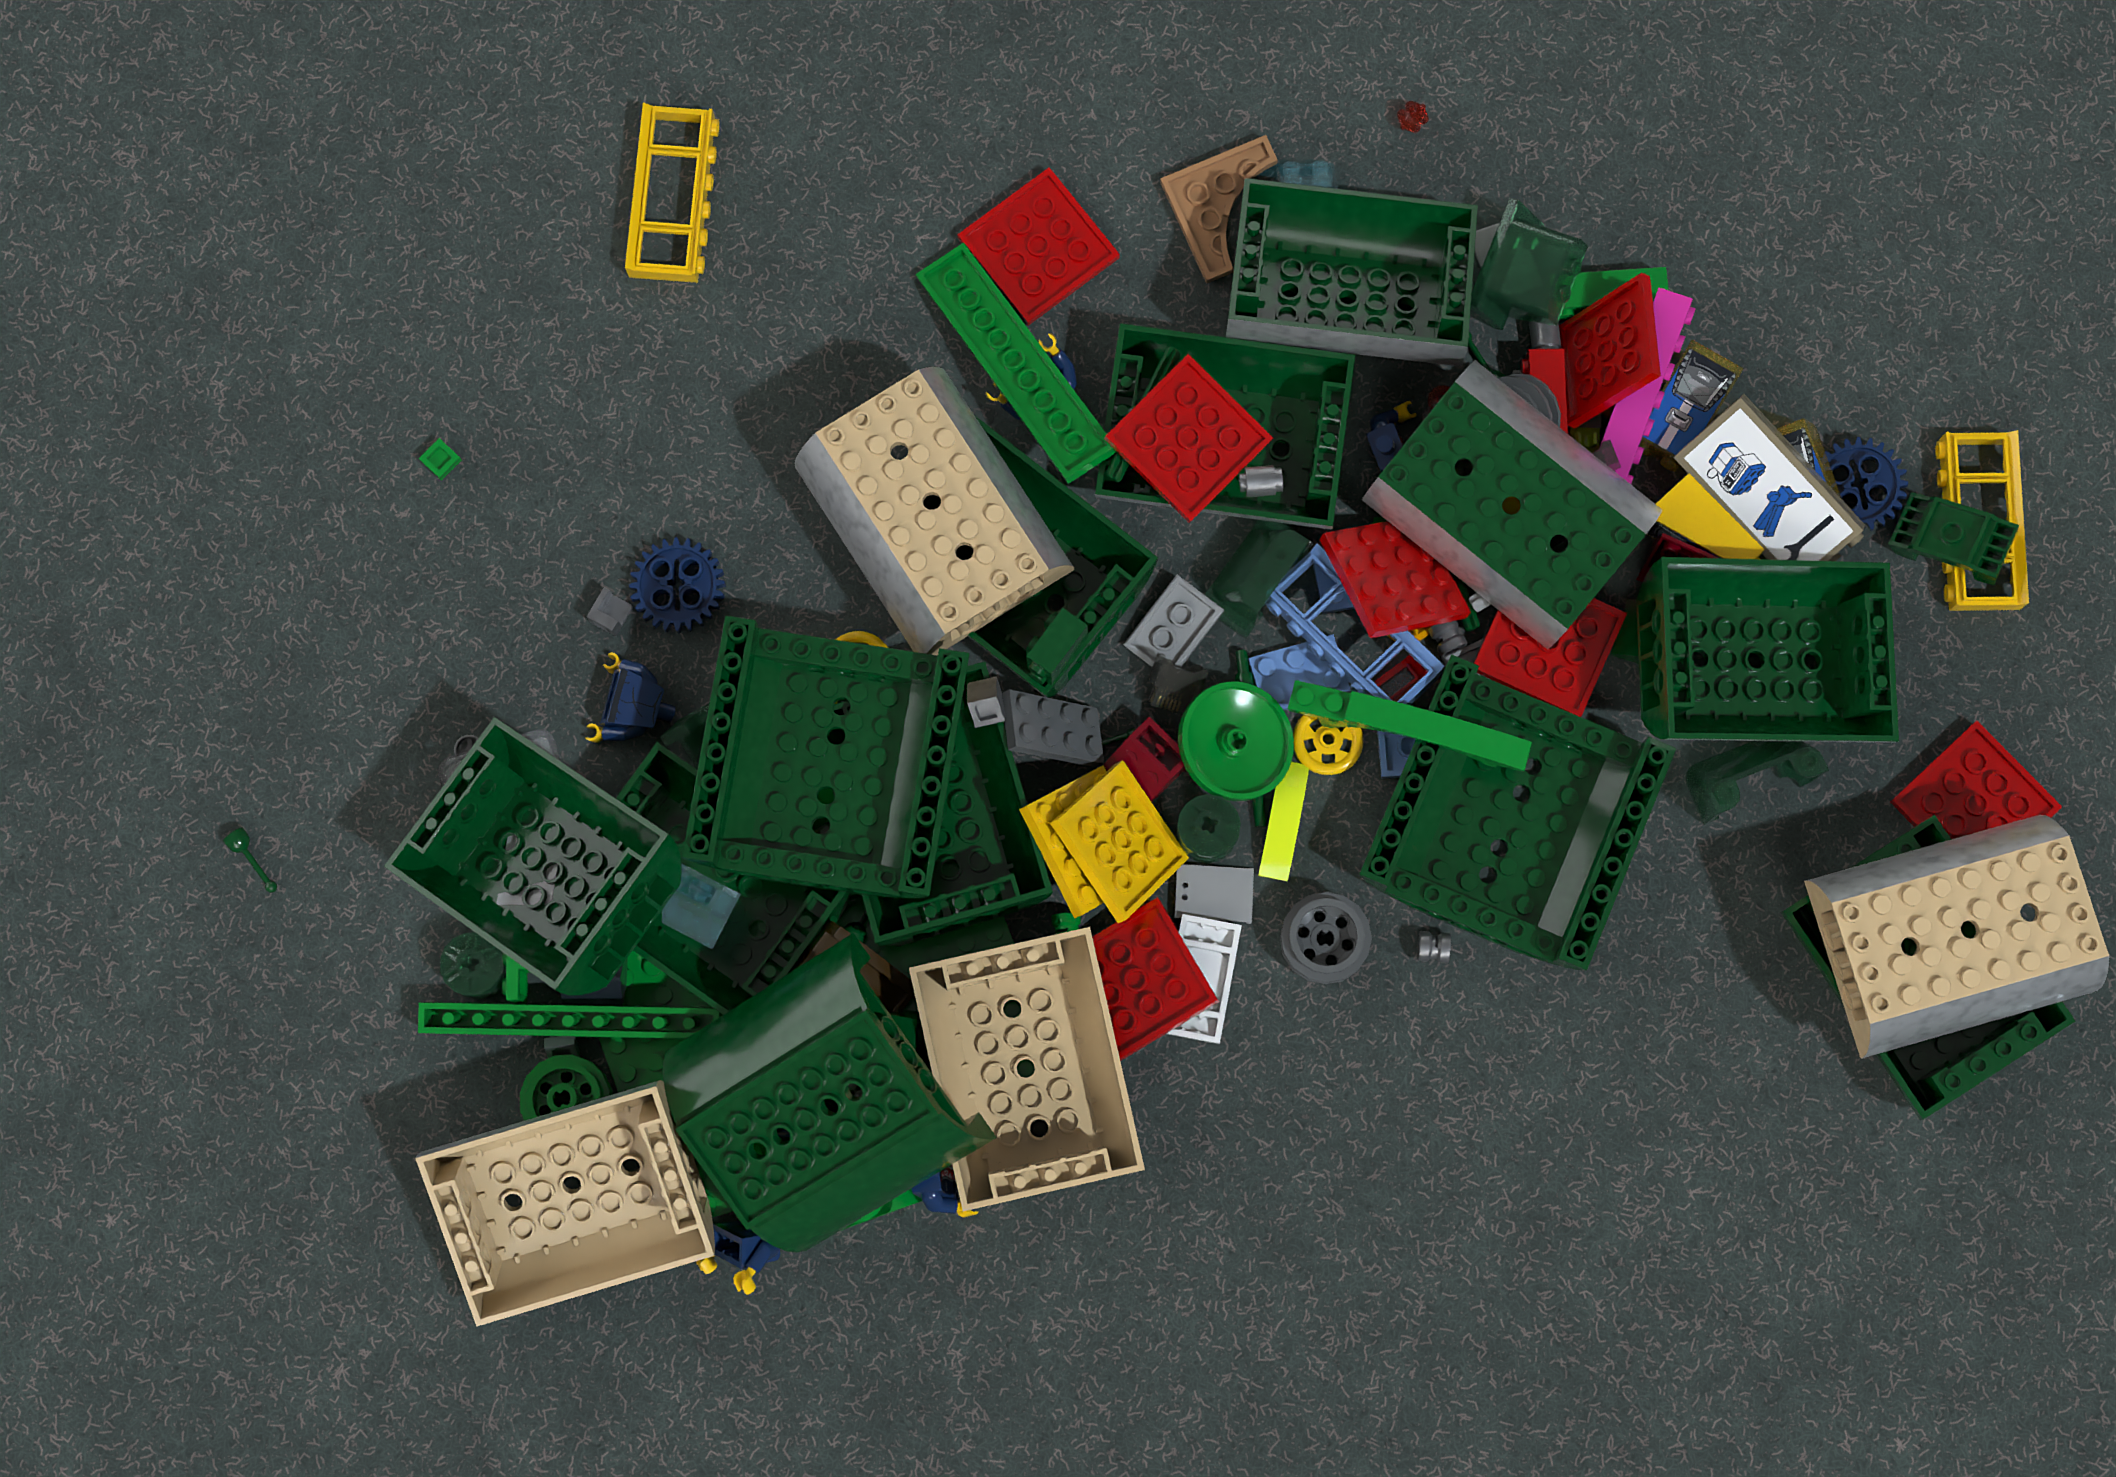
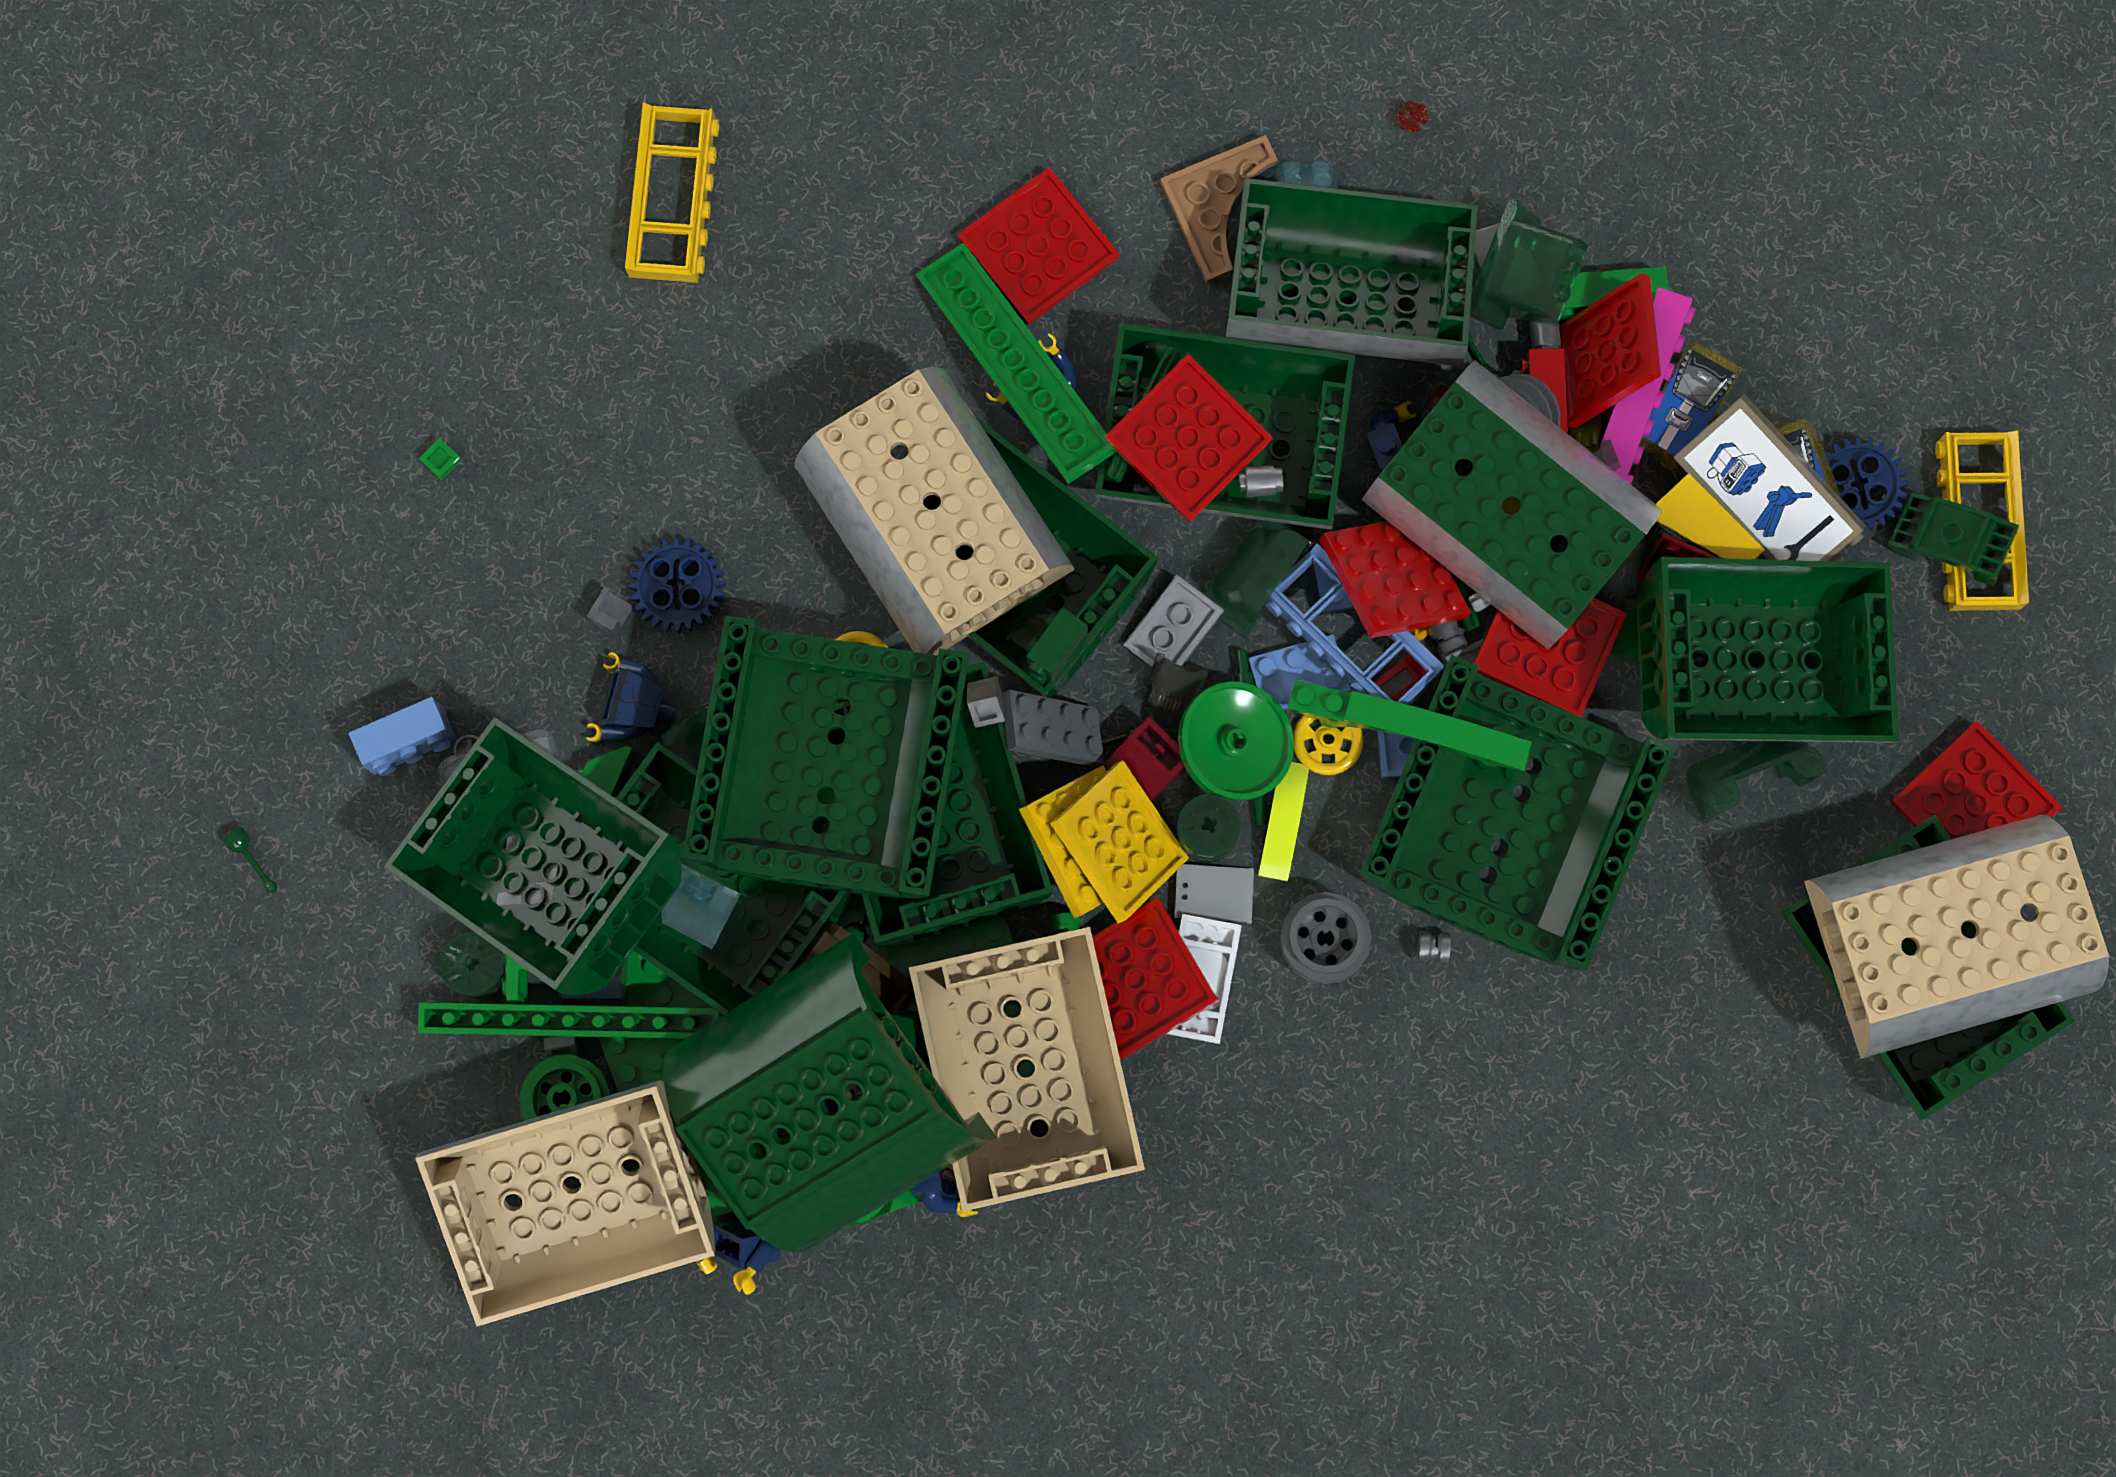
(403, 737): none -> medium blue brick
(609, 769): none -> green slope

